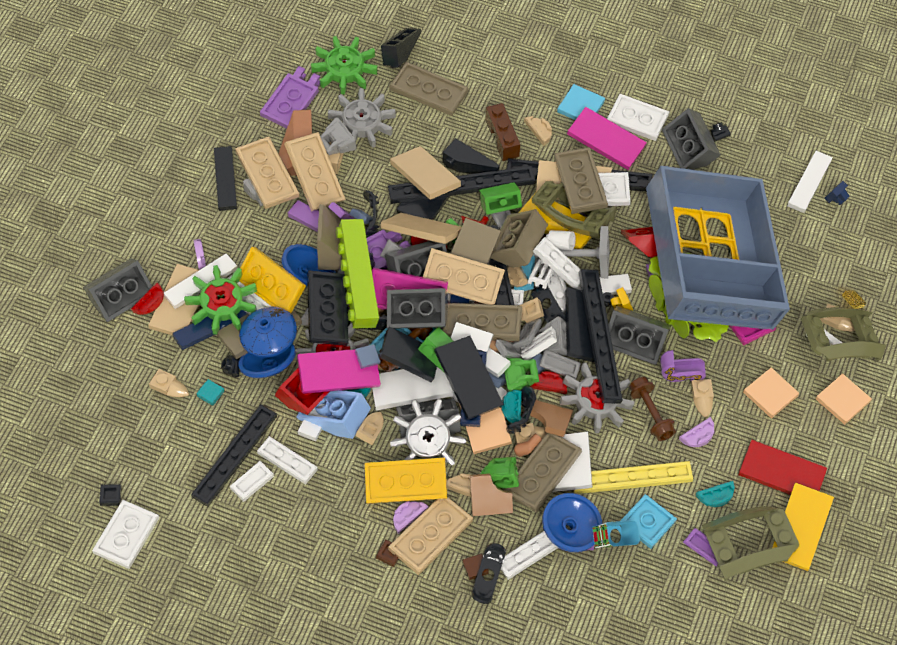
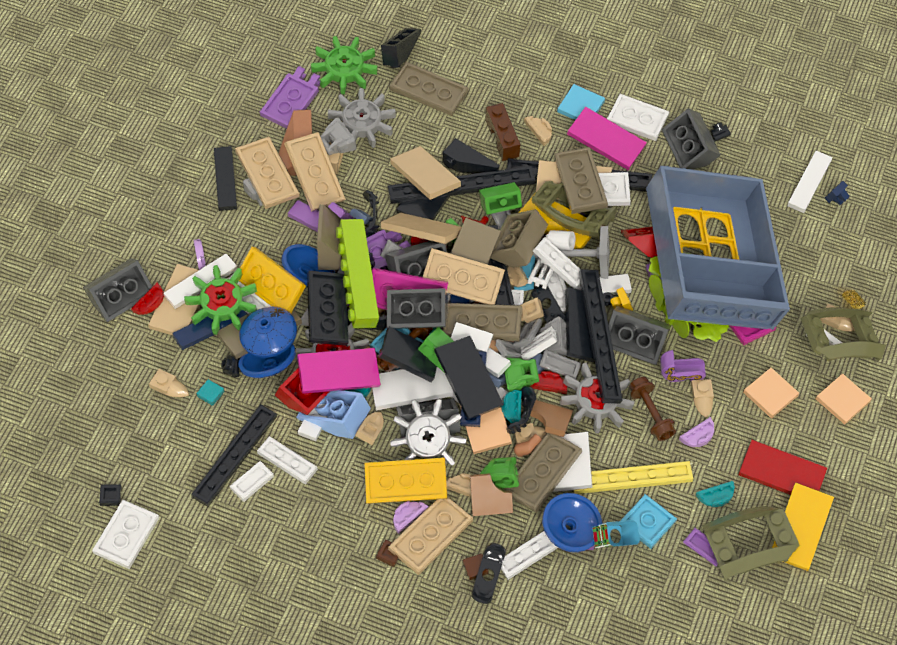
(367, 356): sand blue tile -> none

